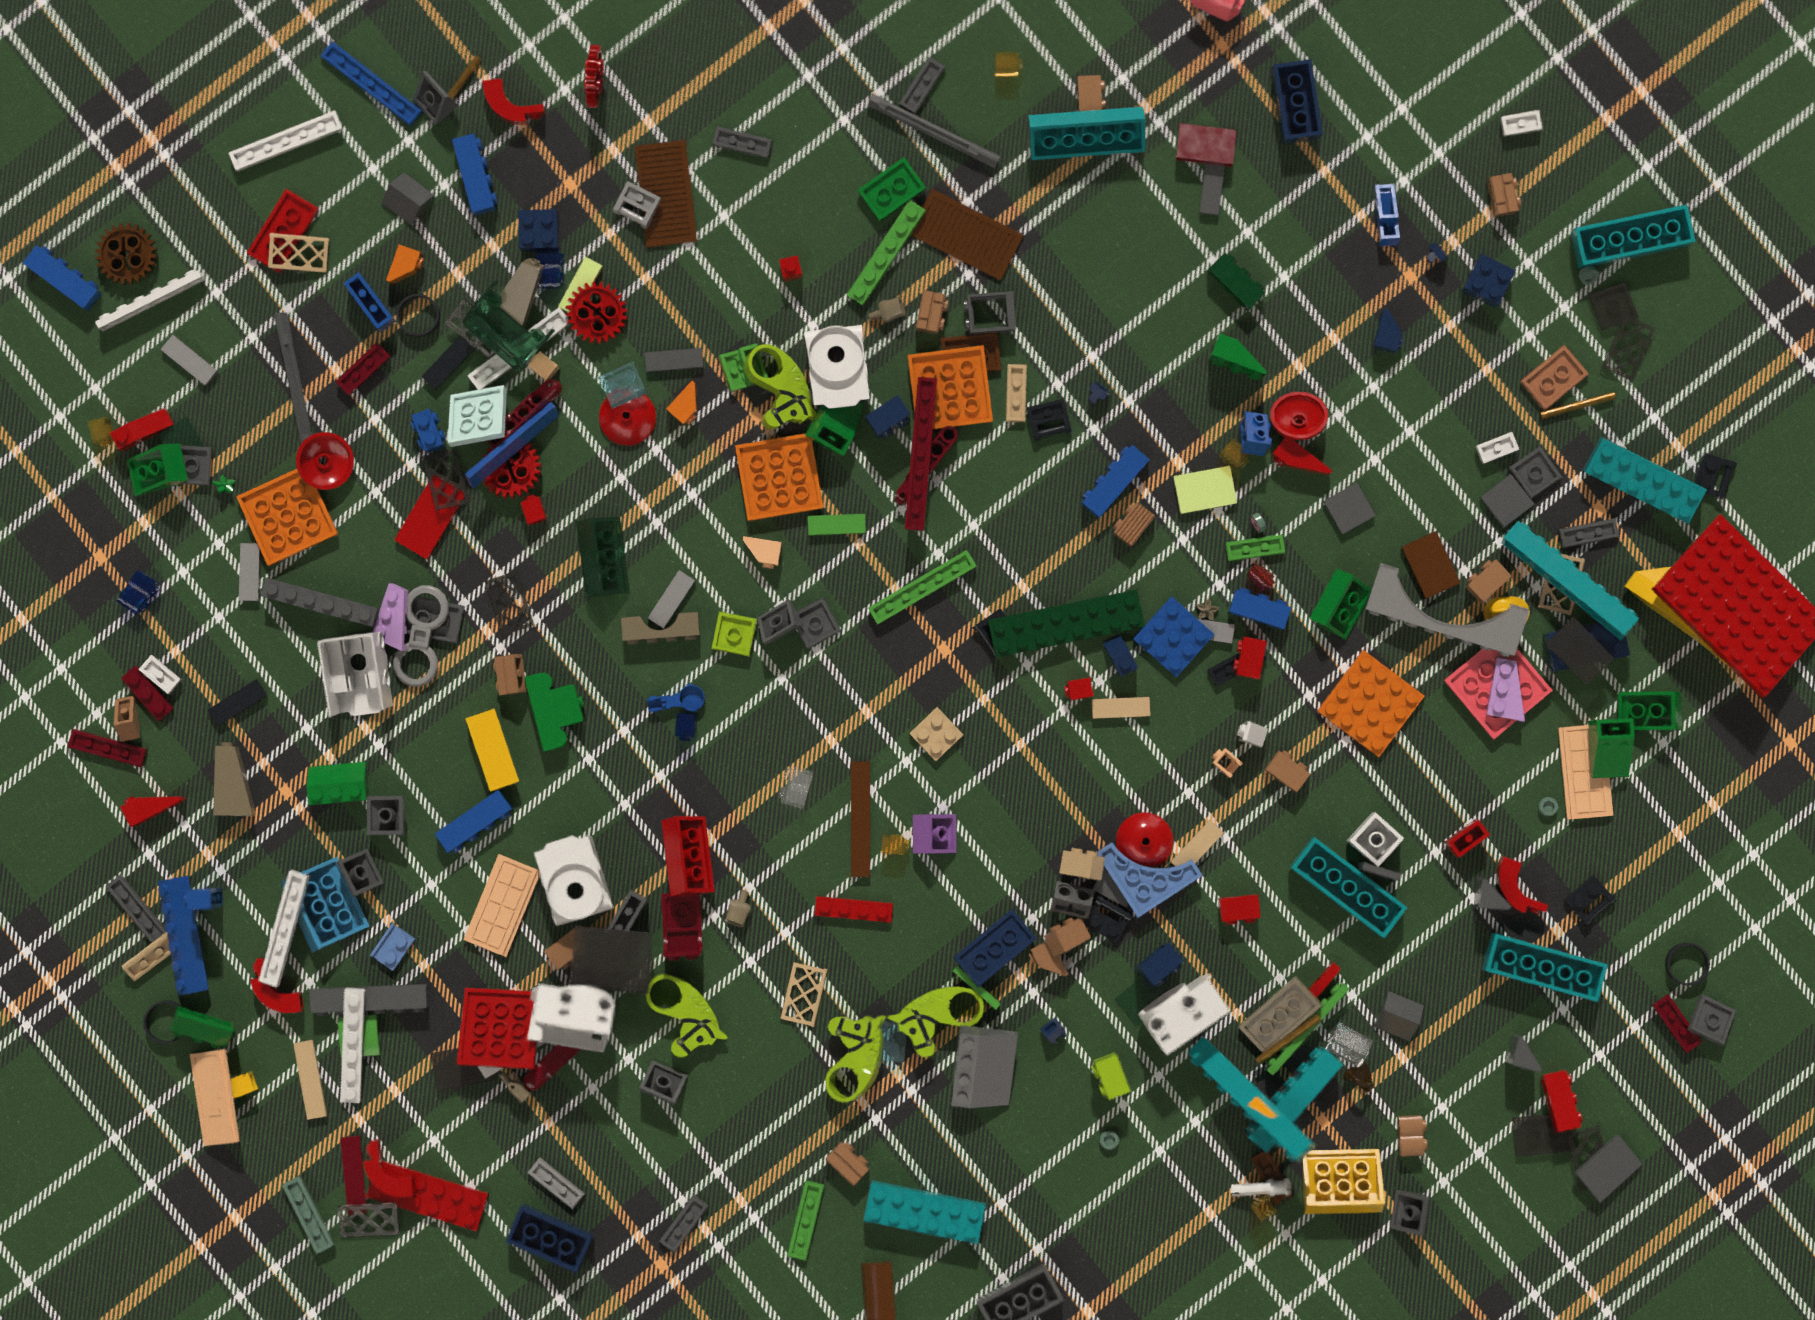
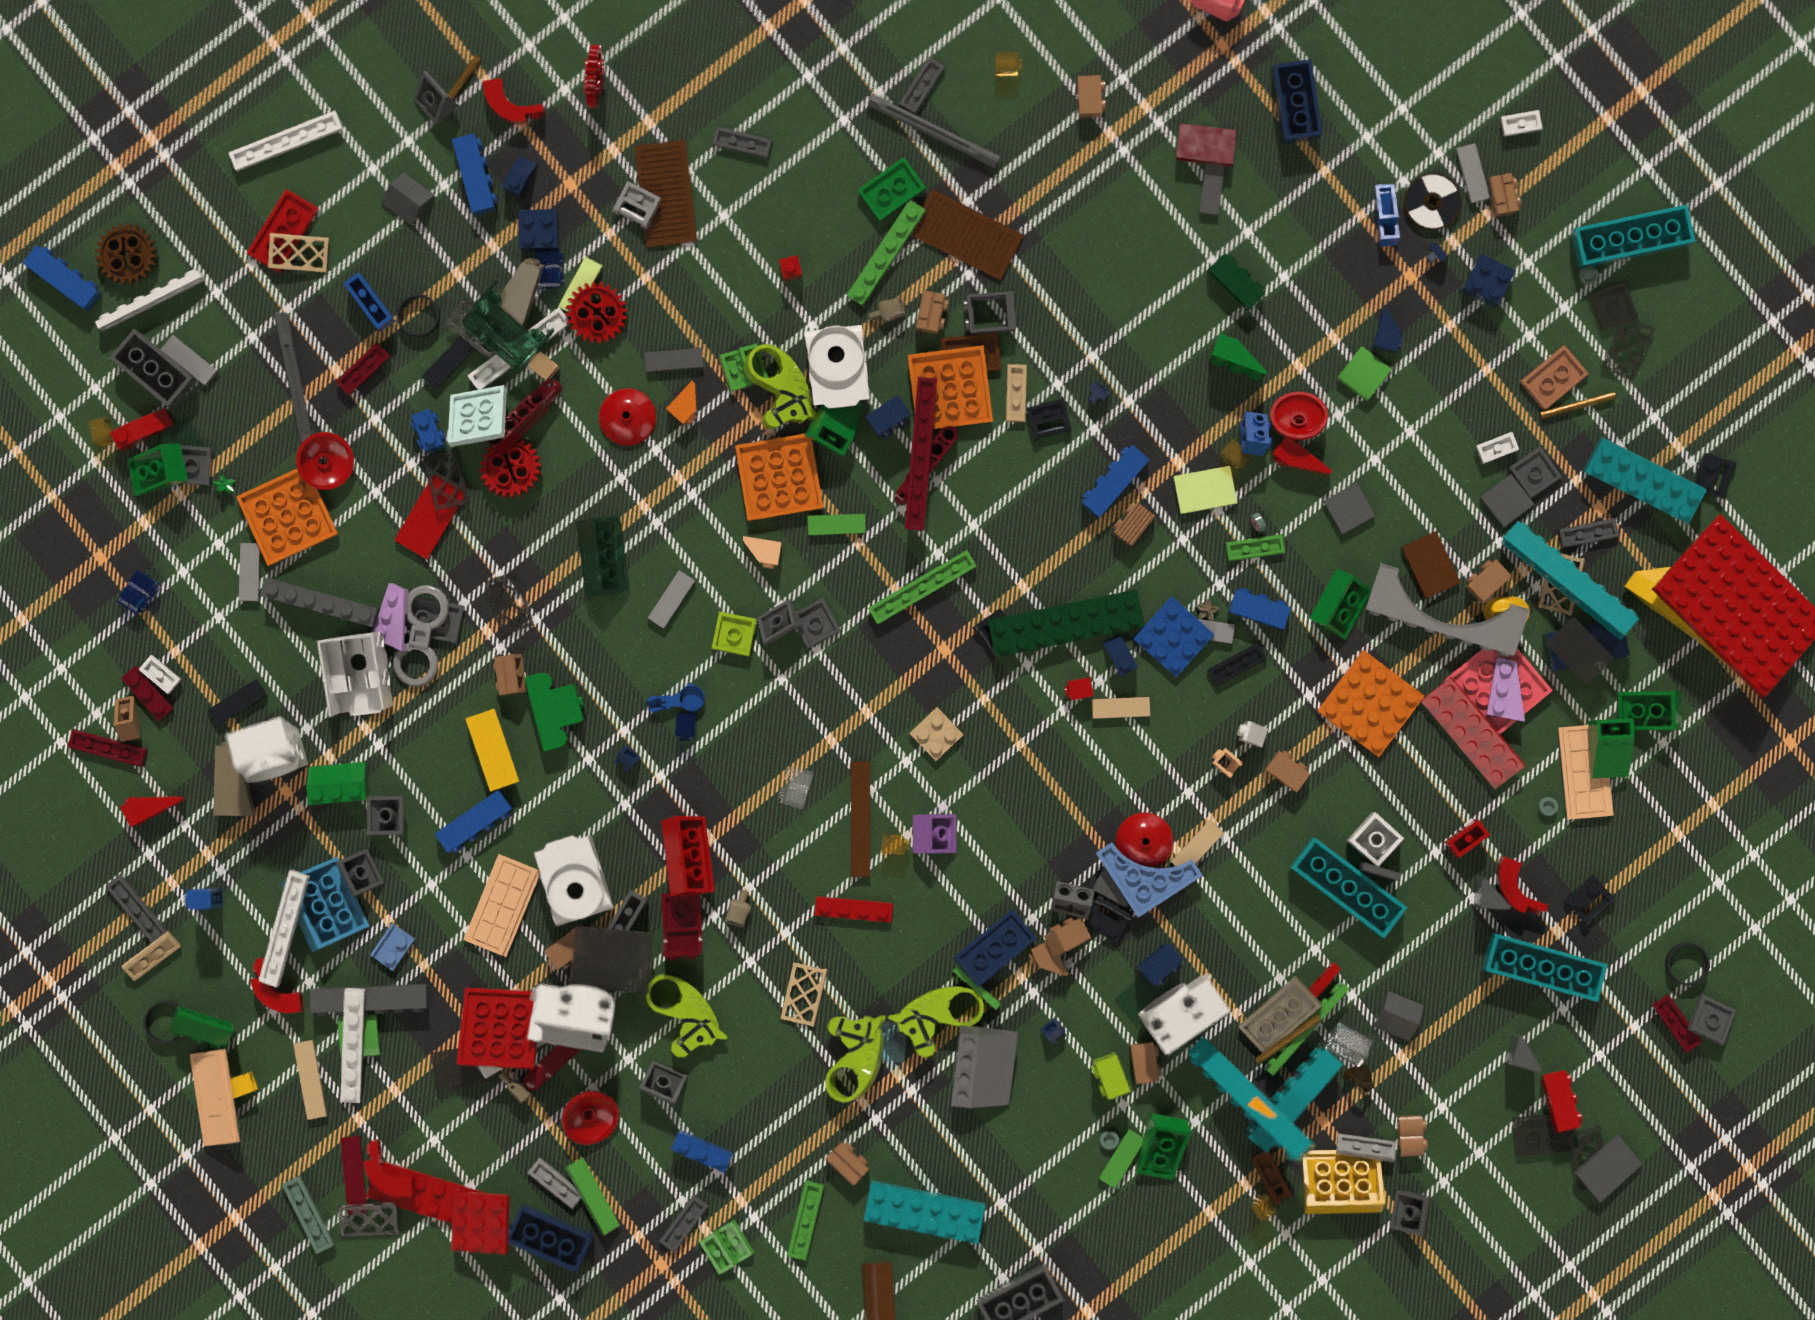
(153, 369): none -> dark grey brick
(182, 936): blue brick -> none
(267, 750): none -> white piece
(371, 83): blue tile -> none
(405, 264): orange slope -> none
(480, 1222): none -> red plate
(511, 445): blue tile -> none
(519, 176): none -> dark blue slope
(533, 510): red brick -> none
(590, 1126): none -> red dish
(592, 1196): none -> bright green tile
(622, 385): clear light blue plate -> none
(627, 757): none -> dark blue tile
(635, 629): dark tan arch -> none
(702, 1151): none -> blue brick
(726, 1247): none -> bright green slope
(1082, 865): tan brick -> none
(1087, 133): teal brick -> none
(1121, 1158): none -> bright green tile
(1144, 1062): none -> medium nougat brick
(1163, 1146): none -> green slope
(1239, 908): red brick -> none
(1250, 657): red brick -> none
(1261, 577): clear red brick -> none
(1269, 1187): white pin -> none
(1364, 373): none -> bright green slope
(1365, 1147): none -> light grey tile
(1430, 216): none -> piece
(1472, 173): none -> light grey tile
(1473, 732): none -> red plate

